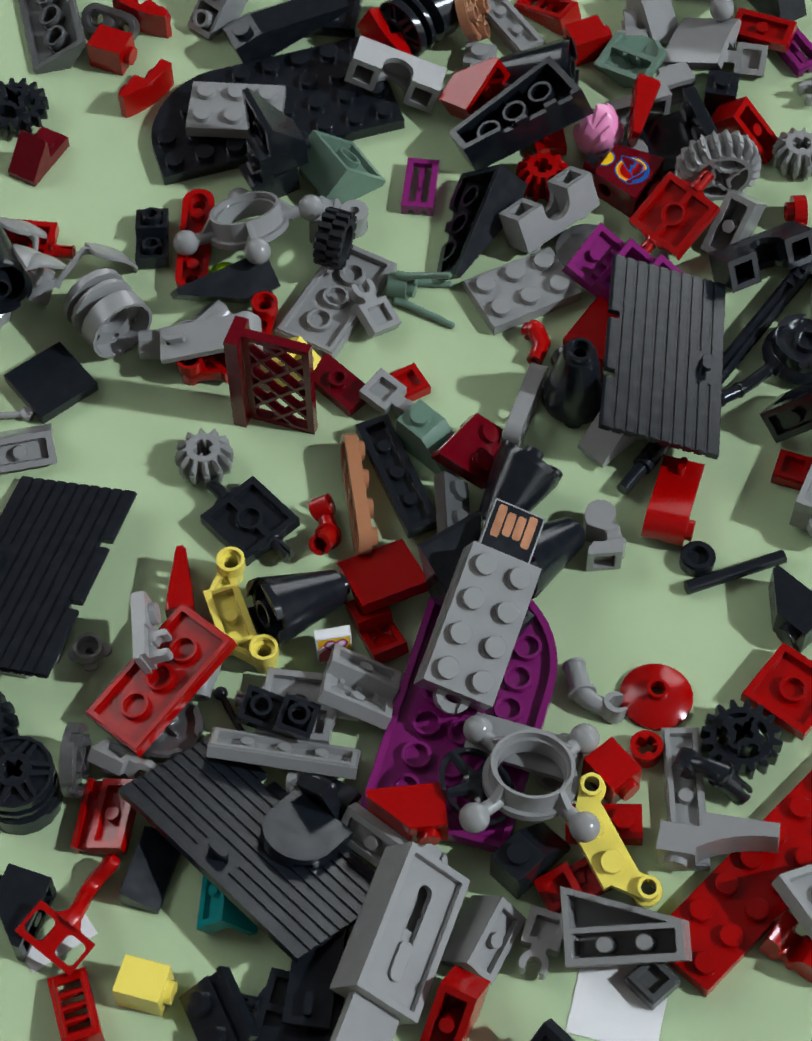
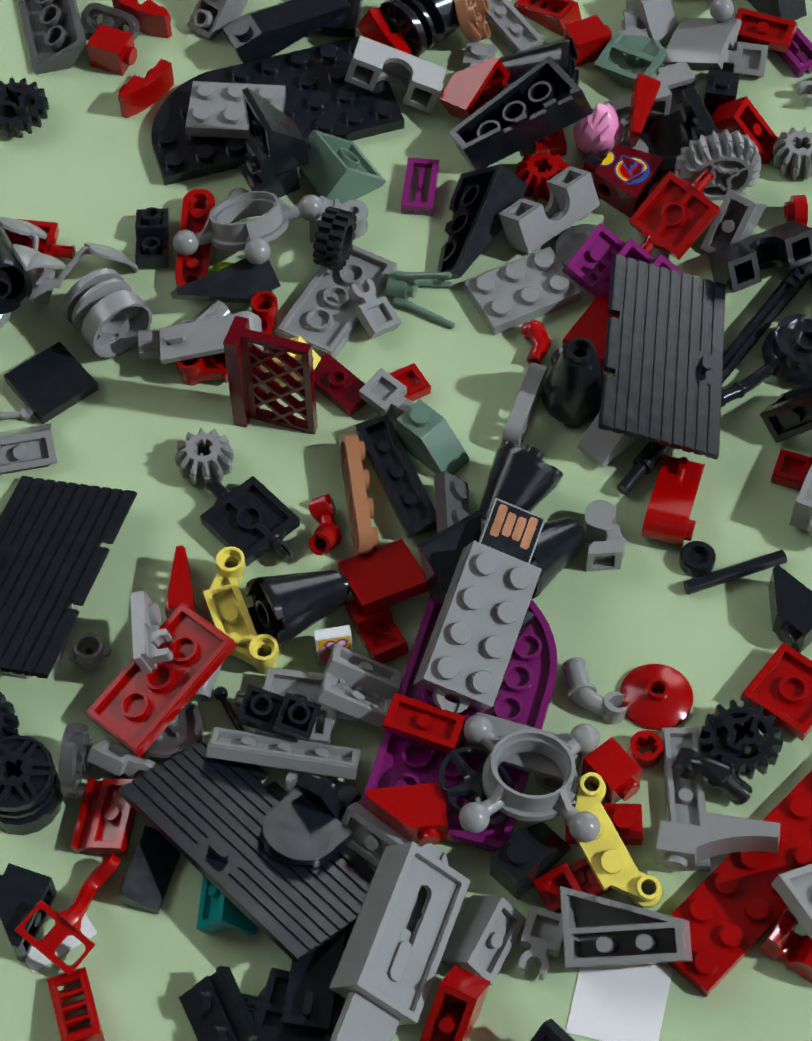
(36, 154): dark red slope -> none
(144, 985): light yellow brick -> none
(423, 723): none -> red plate
(471, 450): dark red wing -> none
(652, 983): dark grey tile -> none

